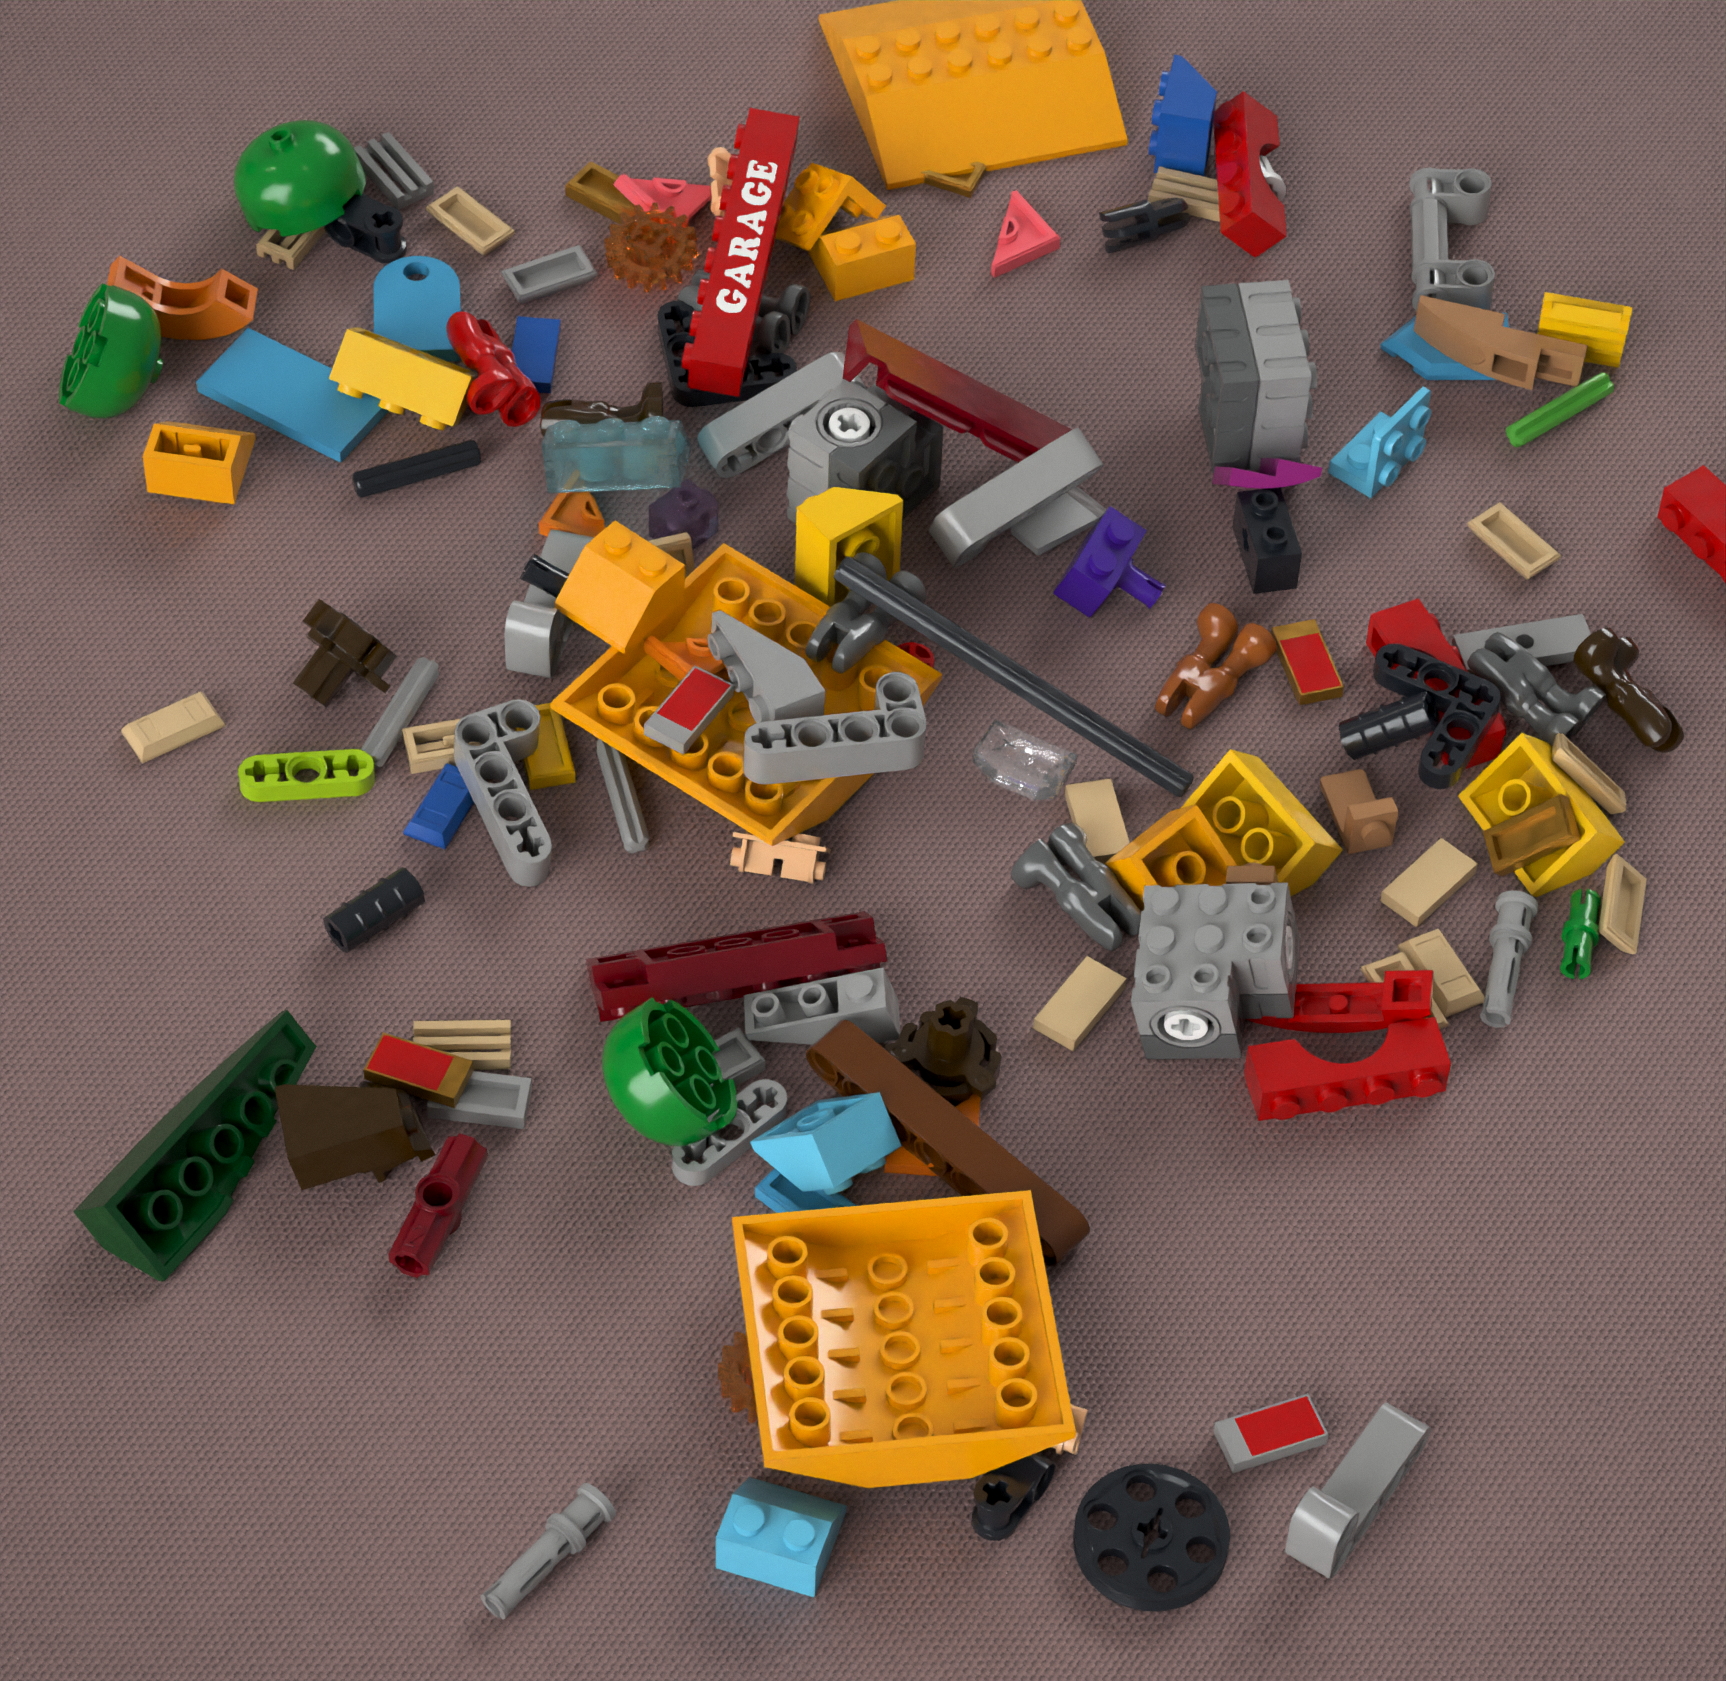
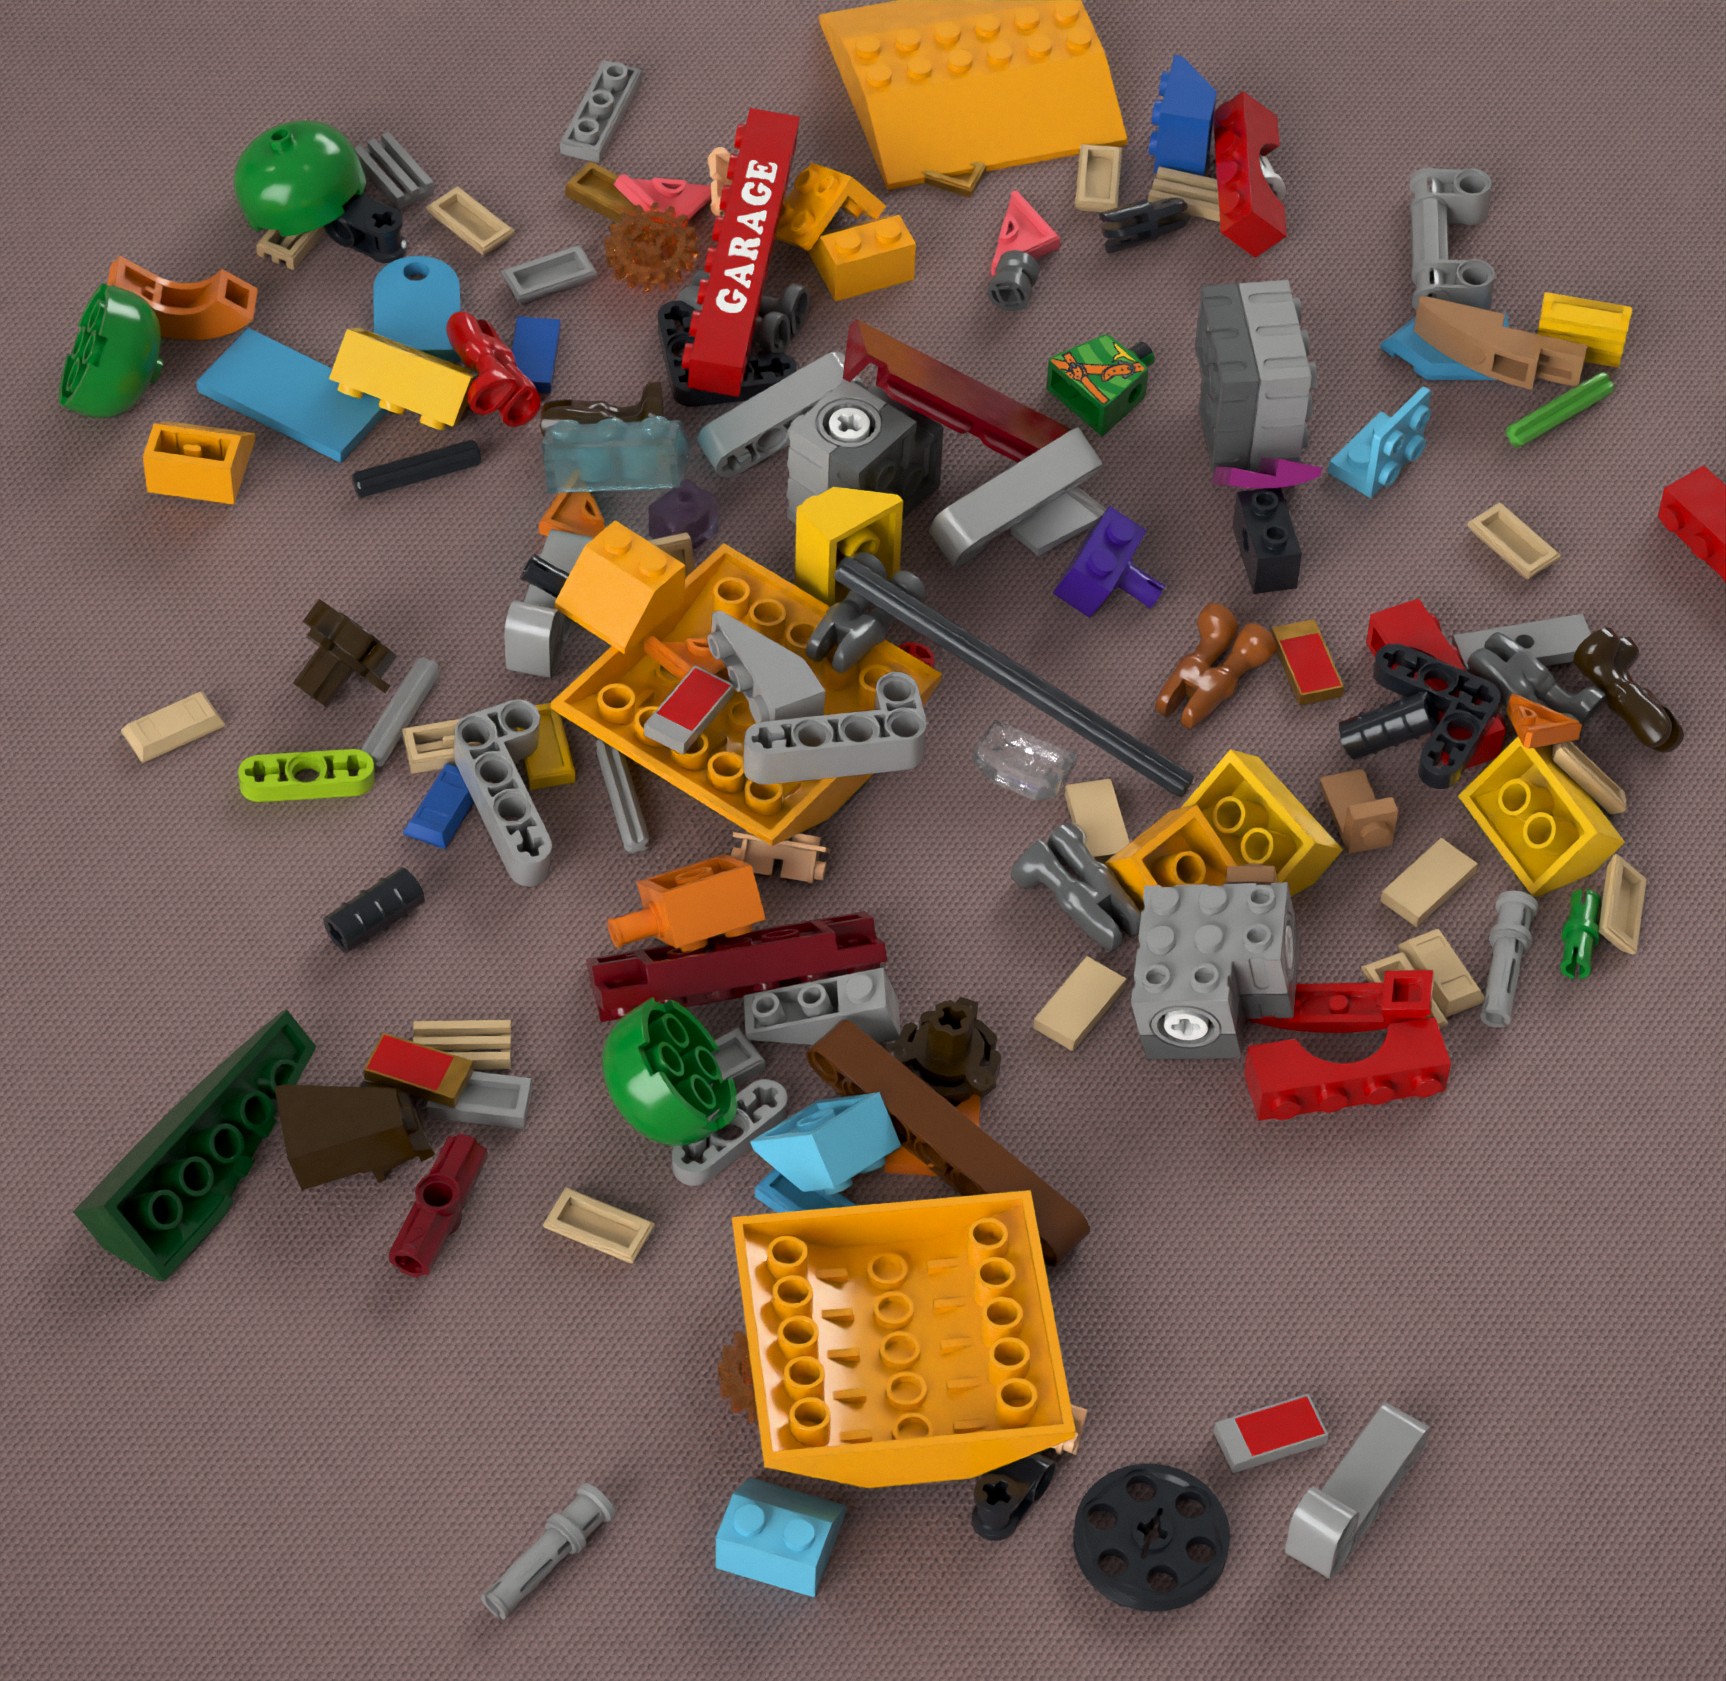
(598, 1225): none -> tan tile
(601, 111): none -> light grey tile
(693, 905): none -> orange brick
(1013, 280): none -> dark grey wheel
(1098, 178): none -> tan tile
(1100, 380): none -> green torso
(1531, 835): pearl gold tile -> none
(1540, 725): none -> orange tile

